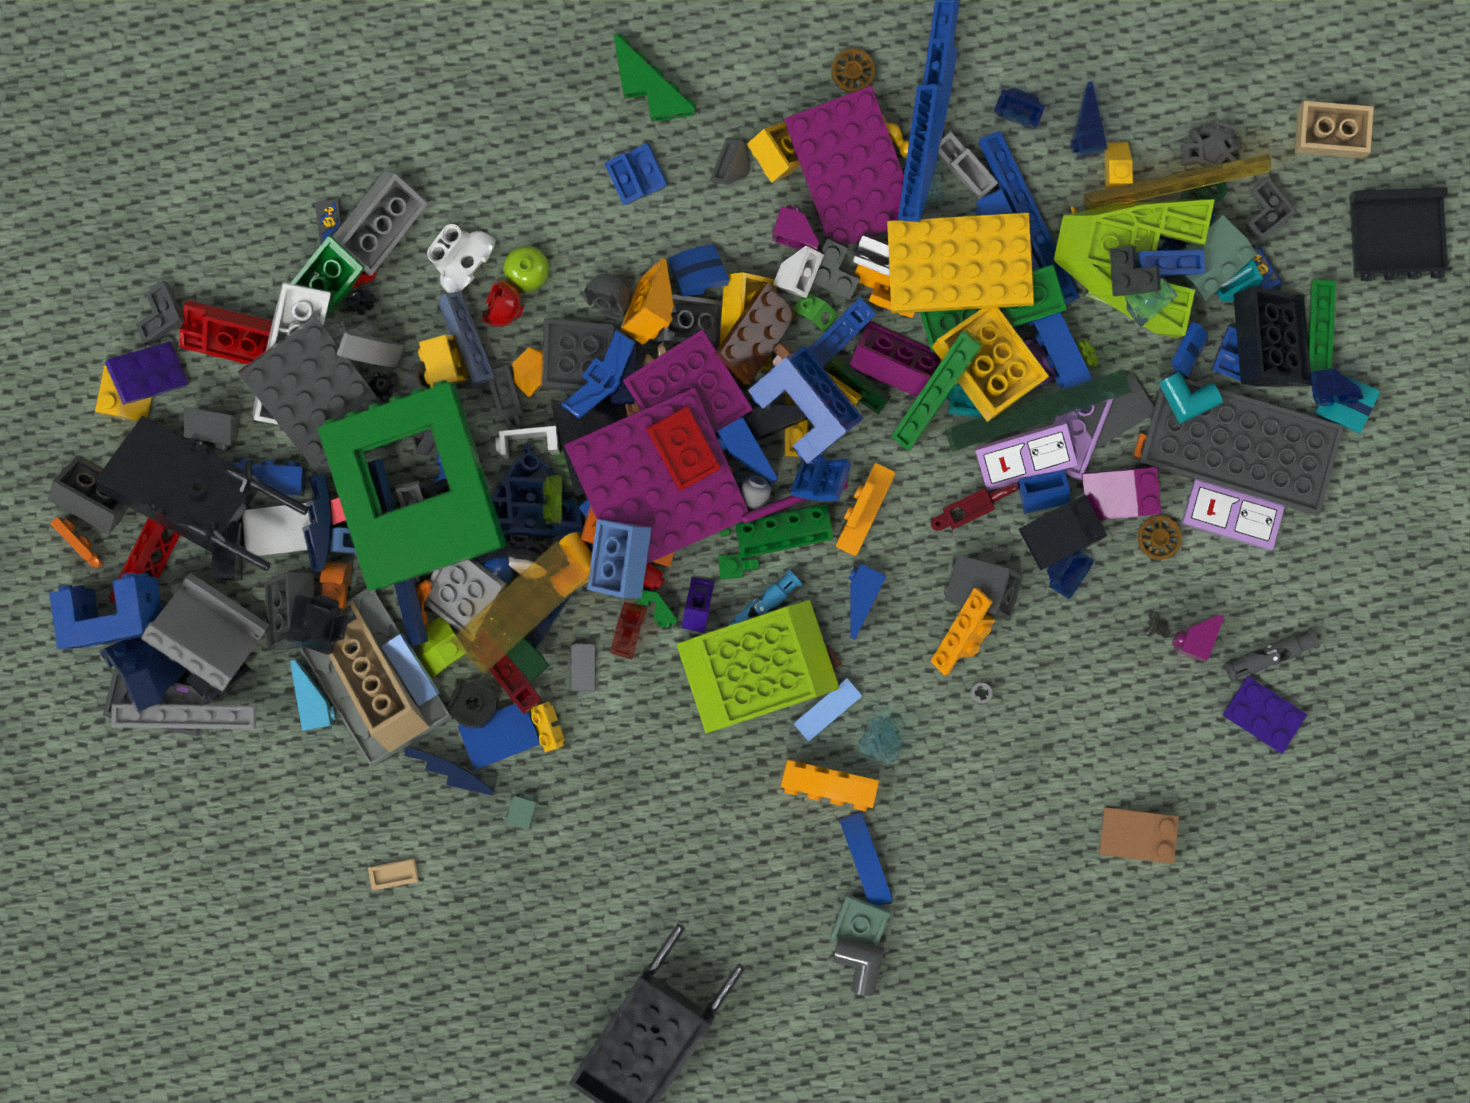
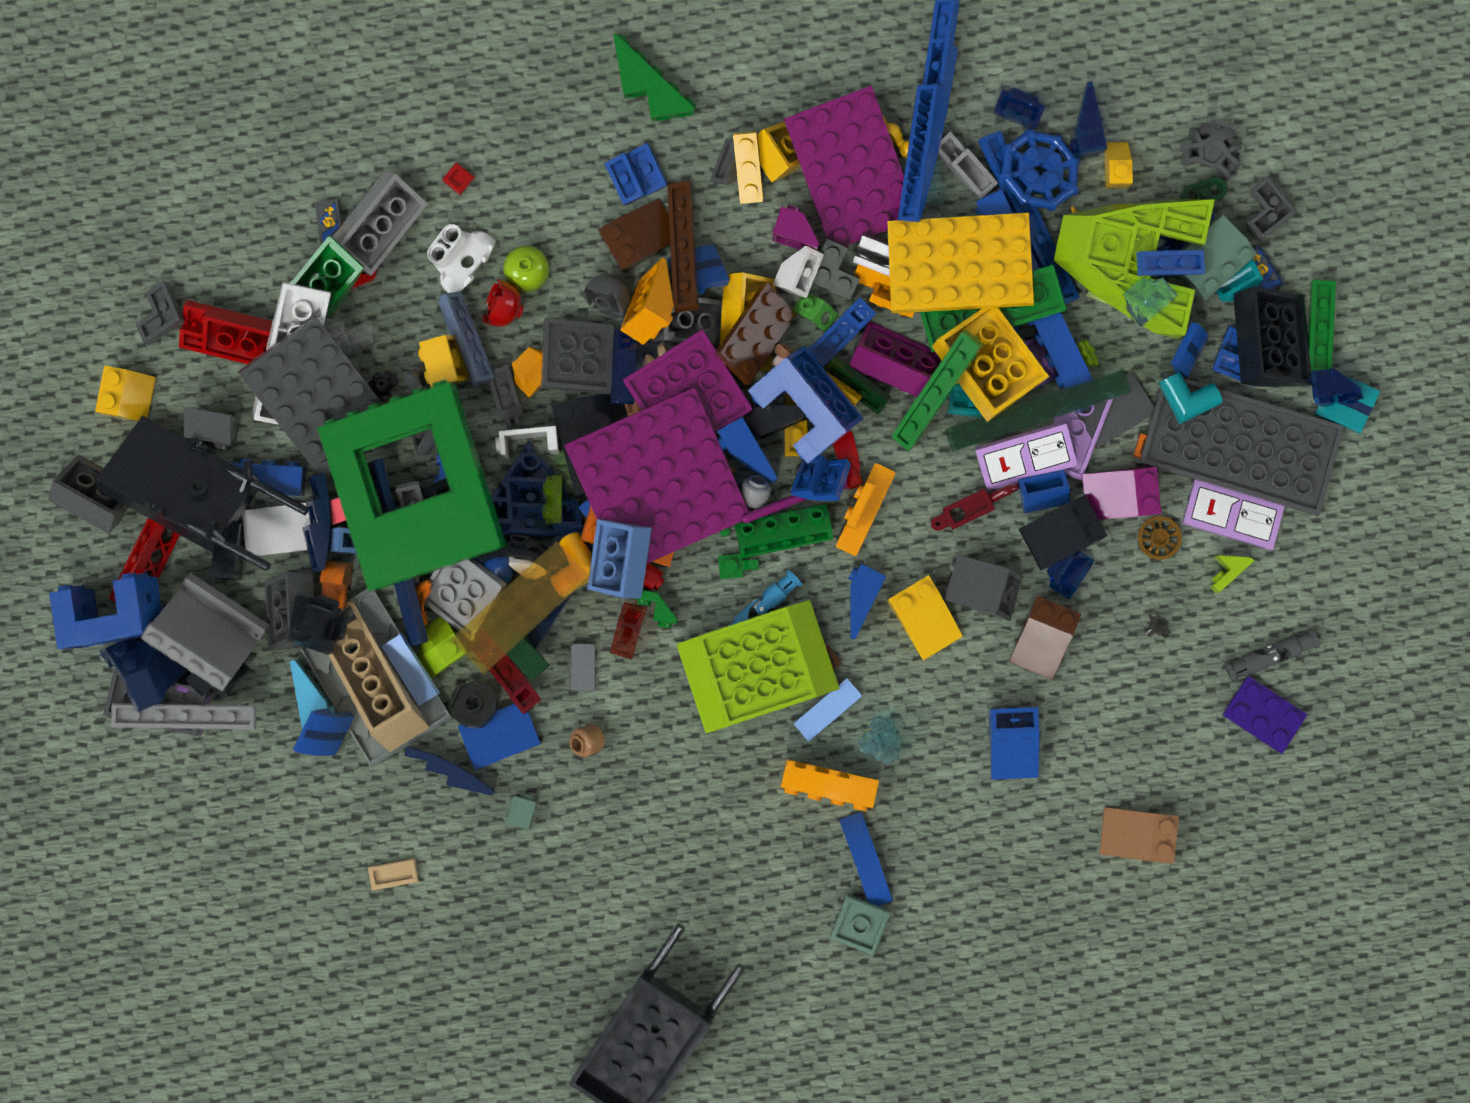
(80, 544): orange hinge -> none
(146, 373): dark purple plate -> none
(323, 732): none -> blue slope
(360, 301): black plant -> none
(370, 349): light grey slope -> none
(458, 178): none -> red tile
(549, 737): yellow hinge -> none
(587, 740): none -> medium nougat head
(601, 377): blue plate -> none
(637, 235): none -> reddish brown slope
(682, 246): none -> reddish brown plate
(683, 448): red tile -> none
(697, 604): dark purple slope -> none
(748, 167): none -> yellow plate
(846, 449): none -> red piece
(853, 70): pearl gold wheel -> none
(866, 961): dark grey brick -> none
(925, 617): none -> yellow slope
(965, 633): light orange bracket -> none
(977, 698): light grey bush -> none
(1014, 742): none -> blue slope
(1044, 637): none -> slope
(1049, 161): none -> blue plate
(1126, 276): pearl dark grey plate -> none
(1179, 182): clear yellow tile -> none
(1198, 639): magenta slope -> none
(1234, 566): none -> lime slope
(1334, 129): tan brick -> none
(1399, 233): black panel -> none

